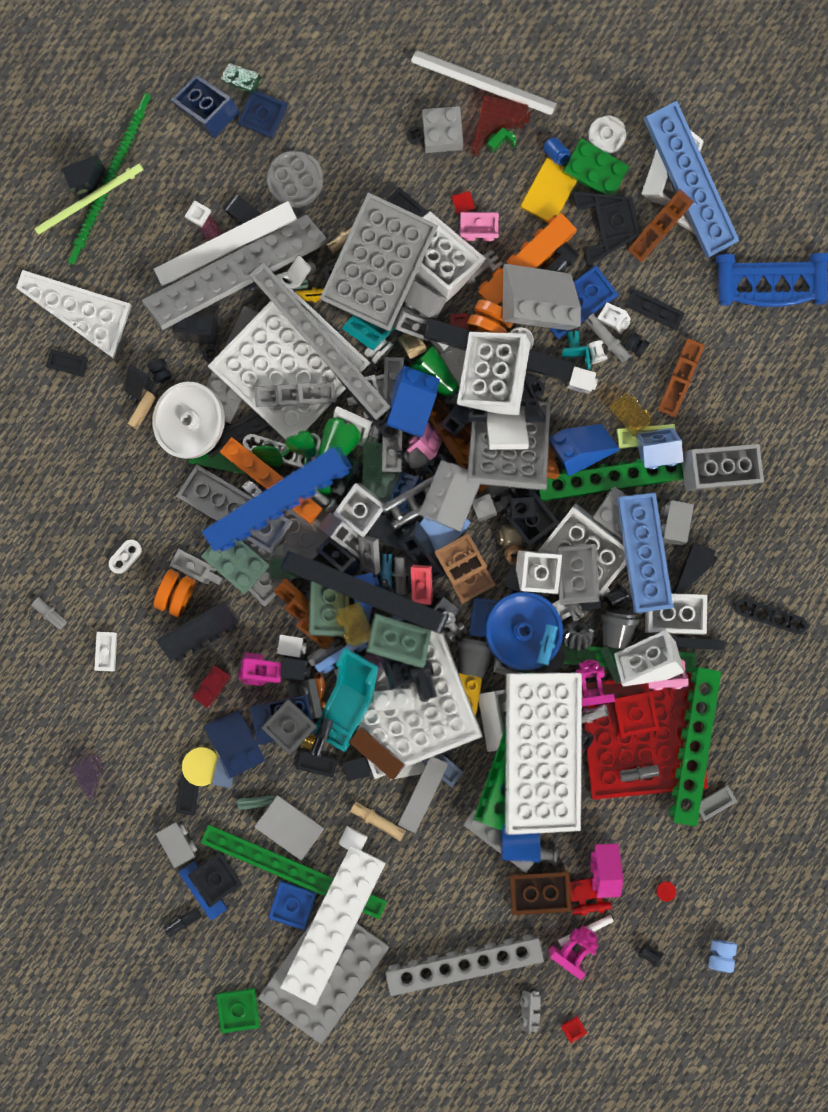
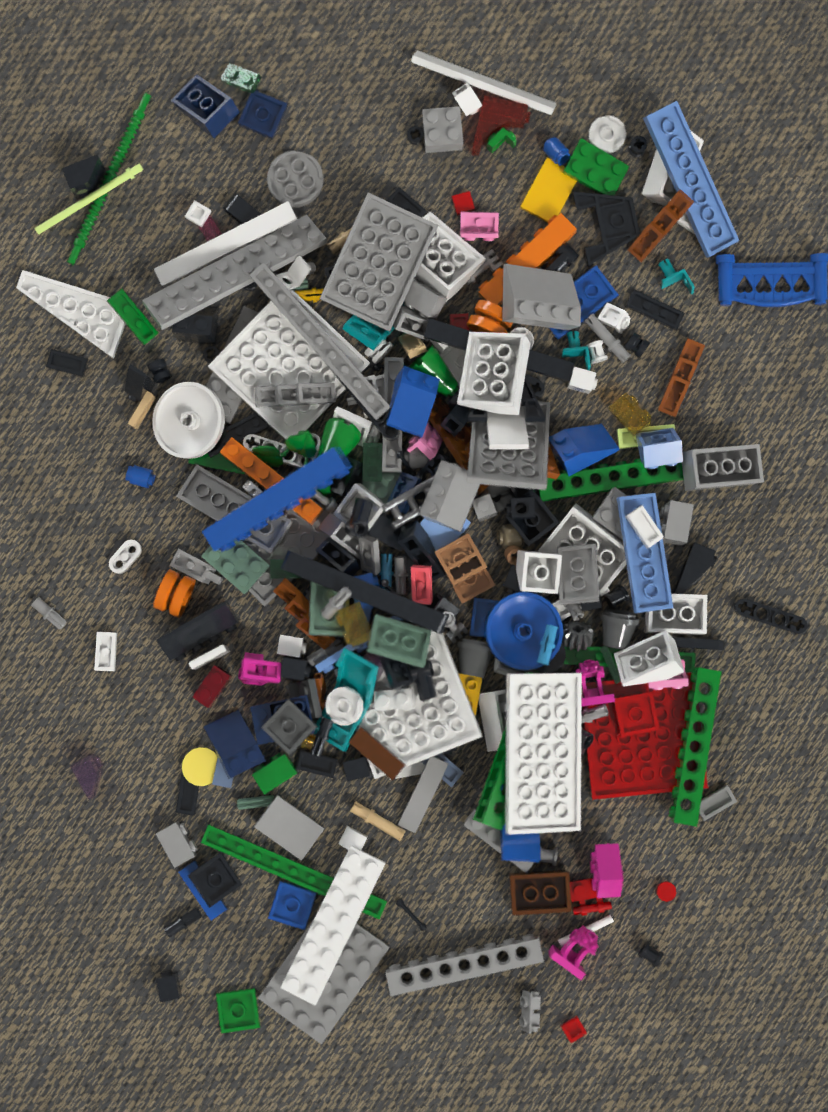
(132, 316): none -> green tile
(140, 476): none -> blue brick
(168, 986): none -> black brick
(209, 657): none -> white tile
(274, 773): none -> green brick
(336, 603): none -> light grey axle
(344, 705): none -> white tile
(360, 517): none -> black piece
(400, 903): none -> black hinge
(467, 99): none -> white brick
(639, 773): dark grey axle -> none
(641, 142): none -> black bush
(644, 526): none -> white tile
(673, 276): none -> teal bracket
(722, 956): light blue wheel -> none

